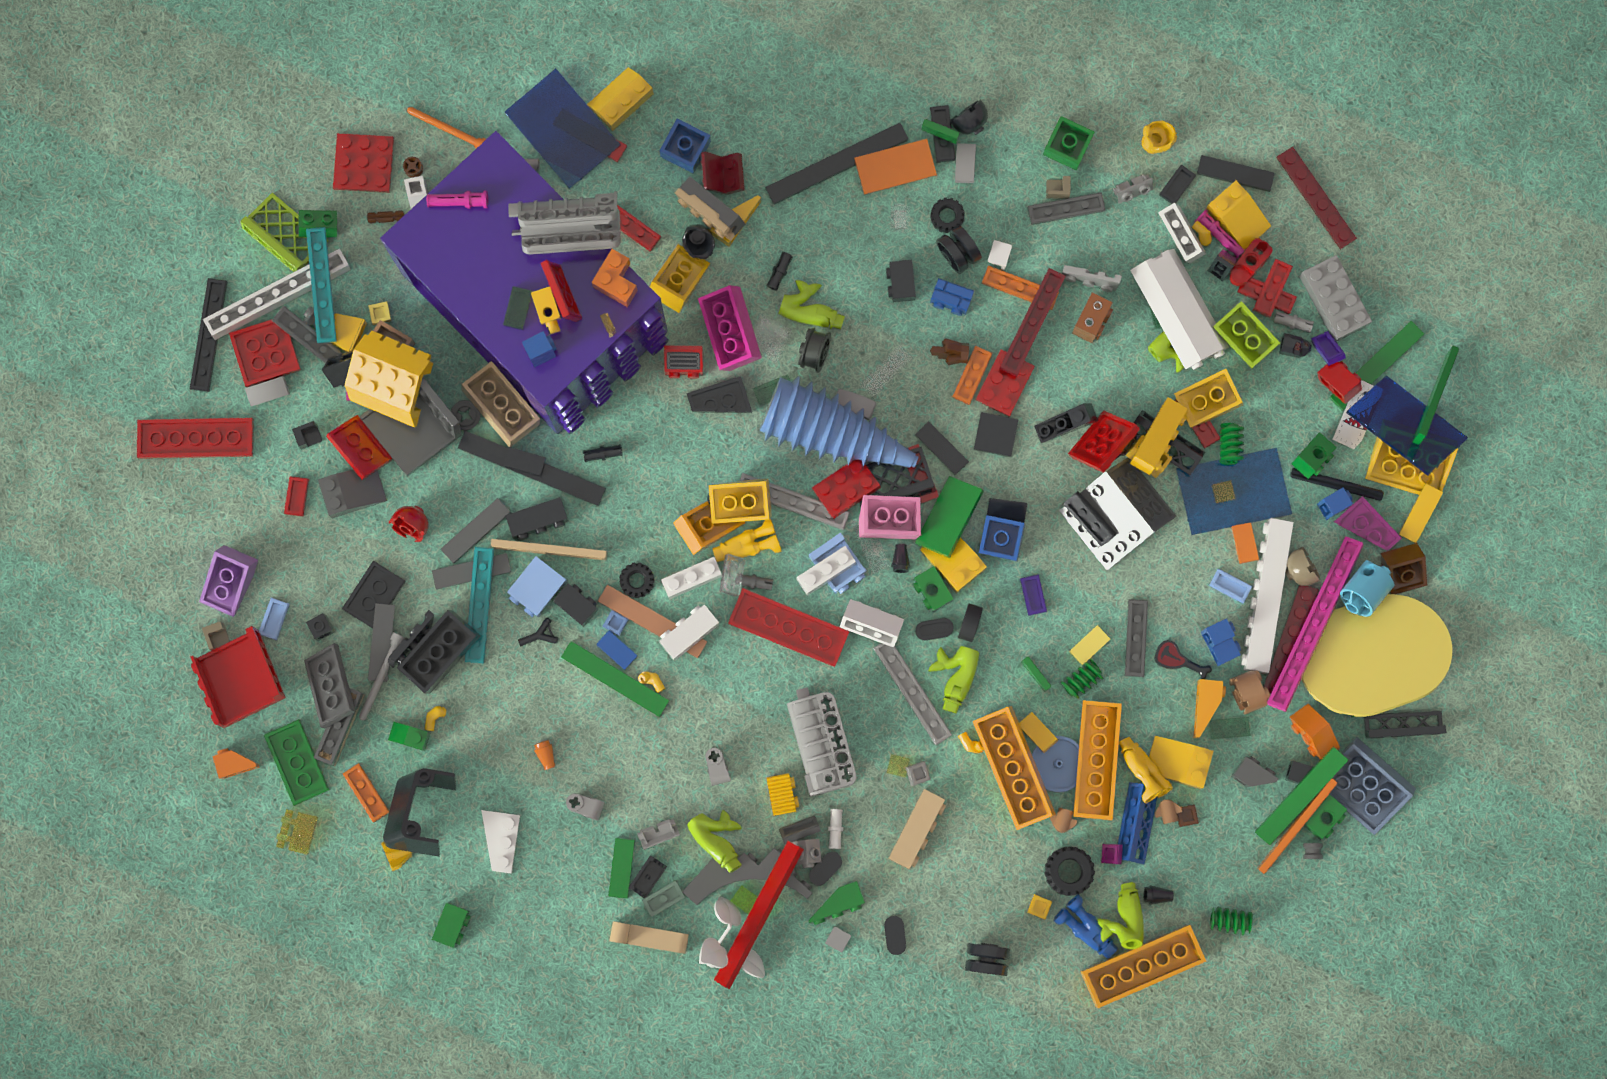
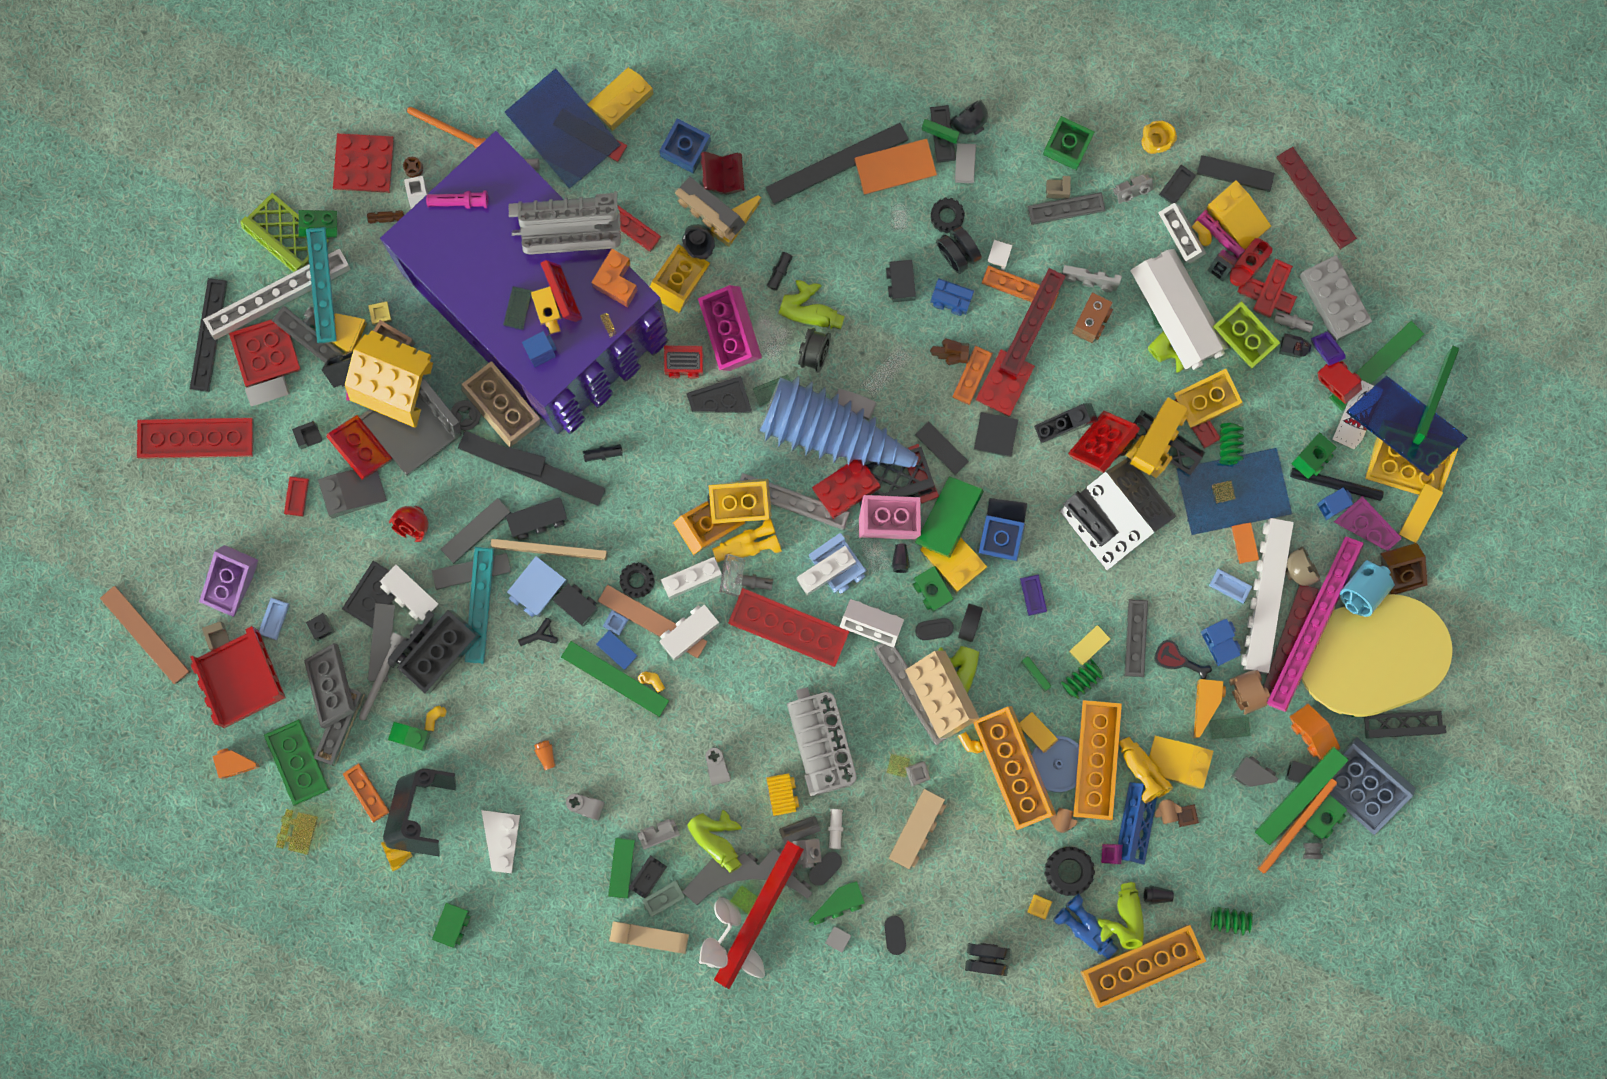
(144, 635): none -> nougat tile
(407, 593): none -> white brick
(942, 694): none -> tan brick

